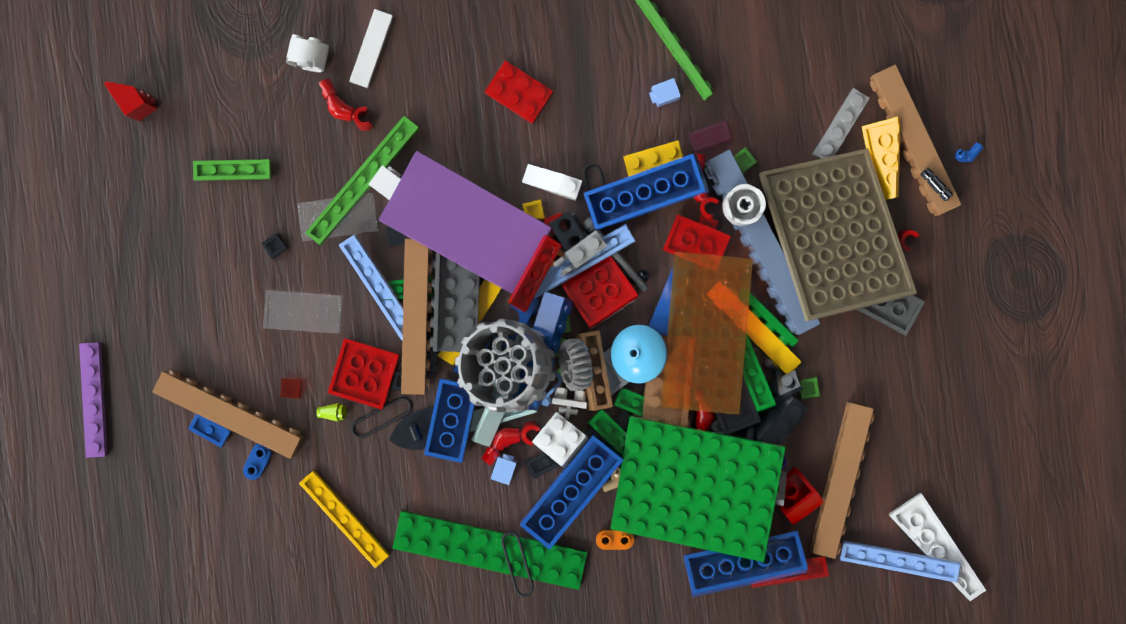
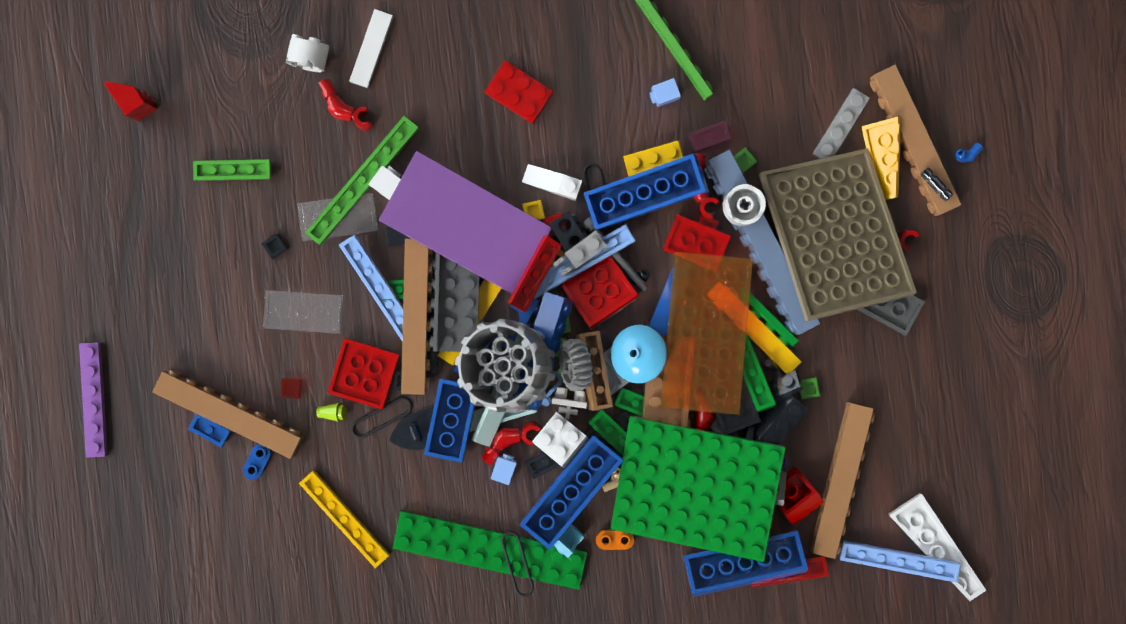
(569, 540): none -> medium azure bracket

